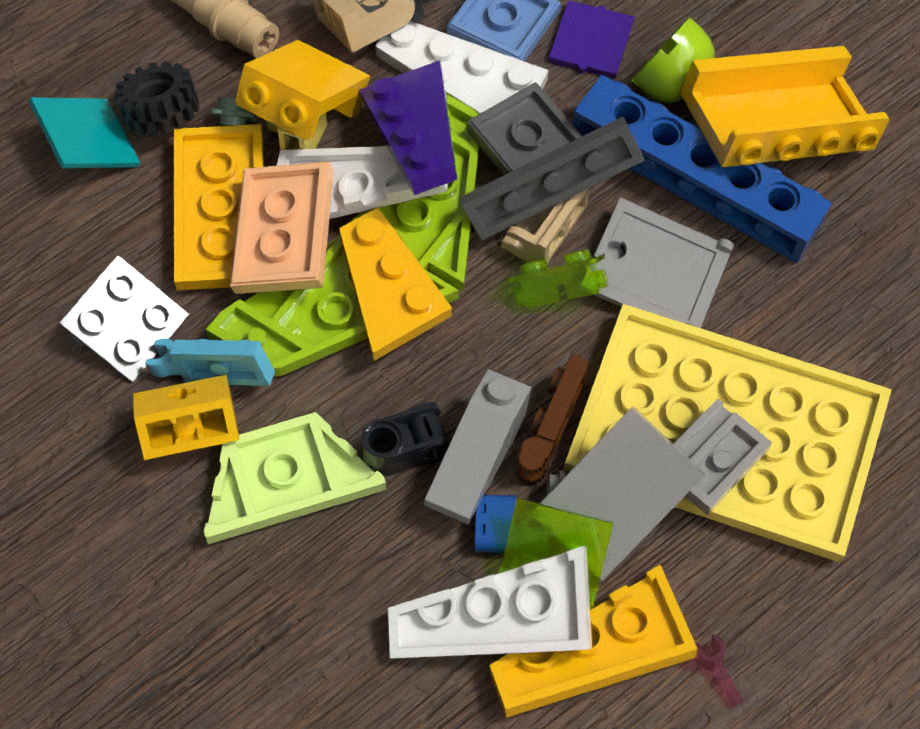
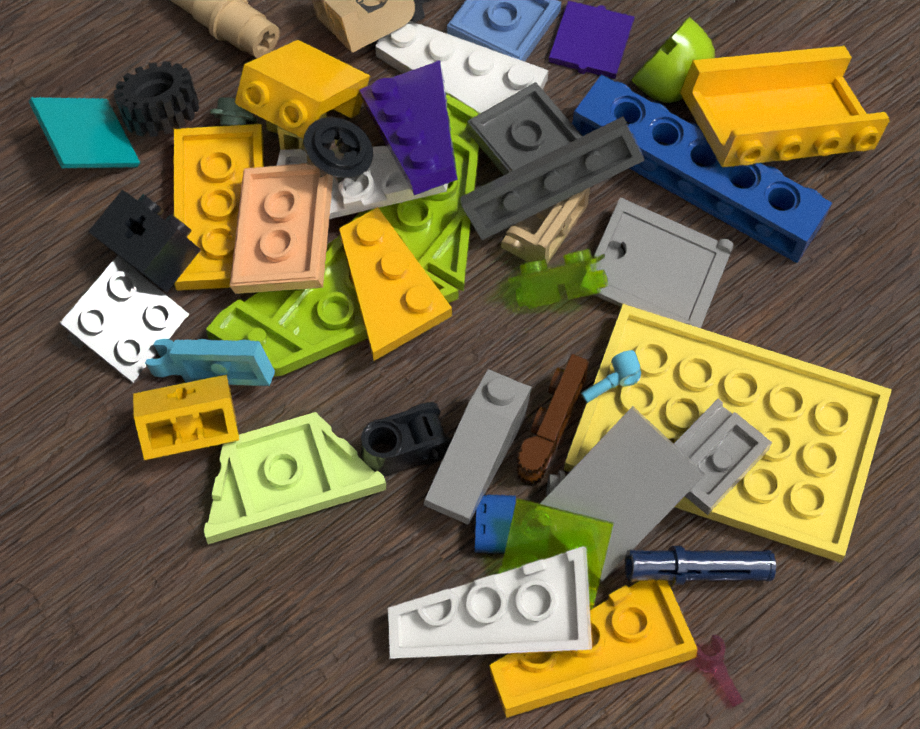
(145, 239): none -> black brick
(350, 142): none -> black gear
(626, 374): none -> medium azure hand
(686, 565): none -> dark blue pin

